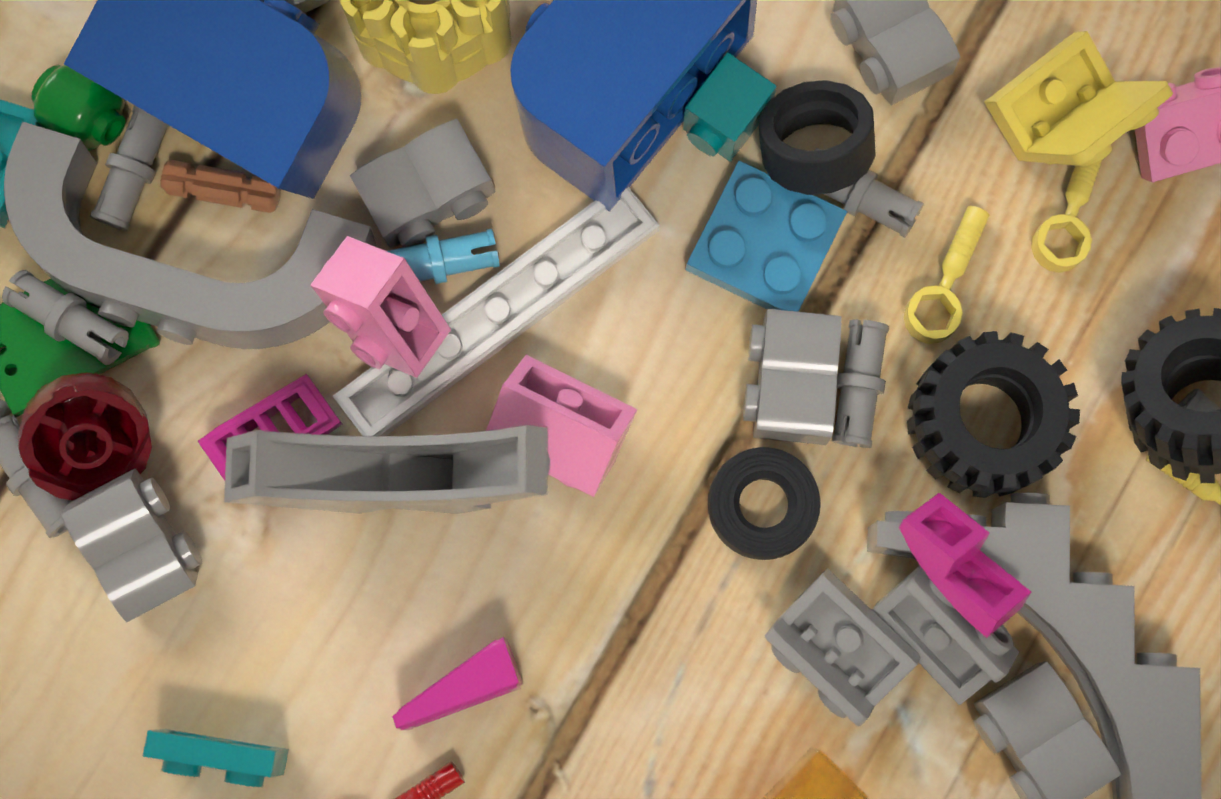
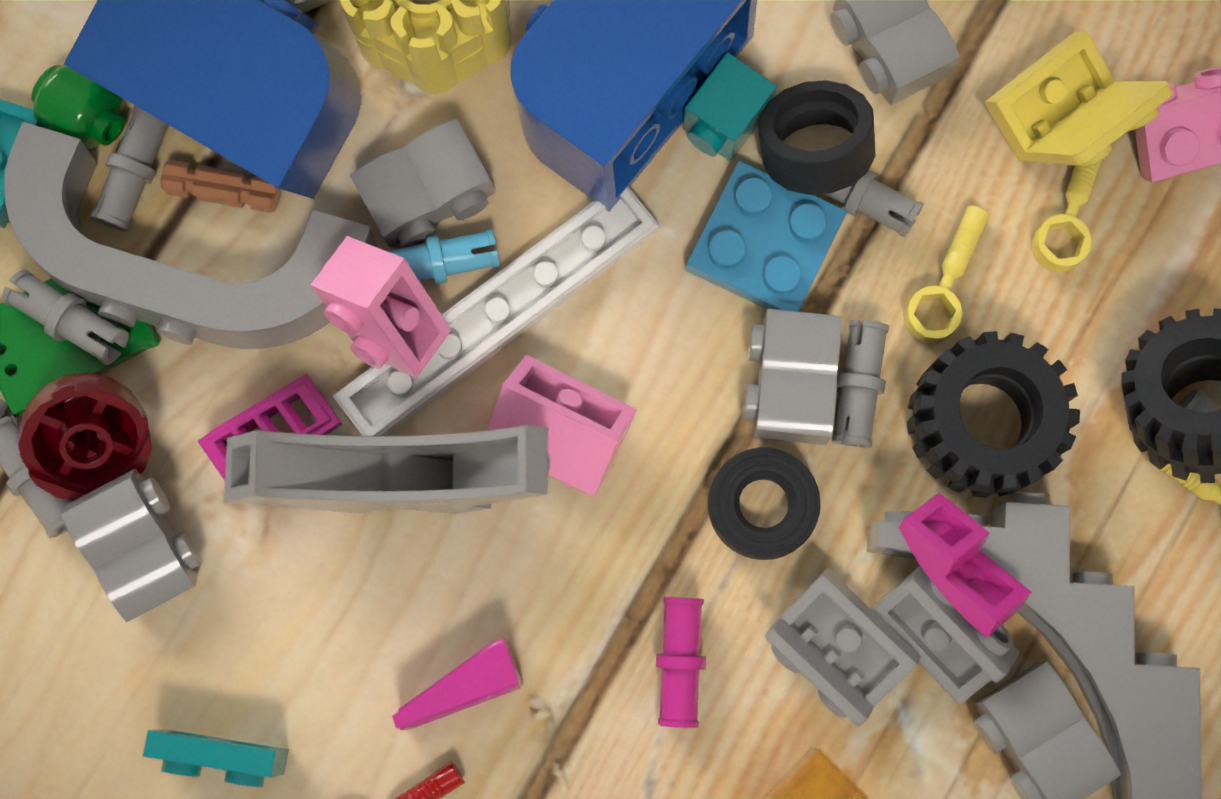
(680, 662): none -> dark pink pin

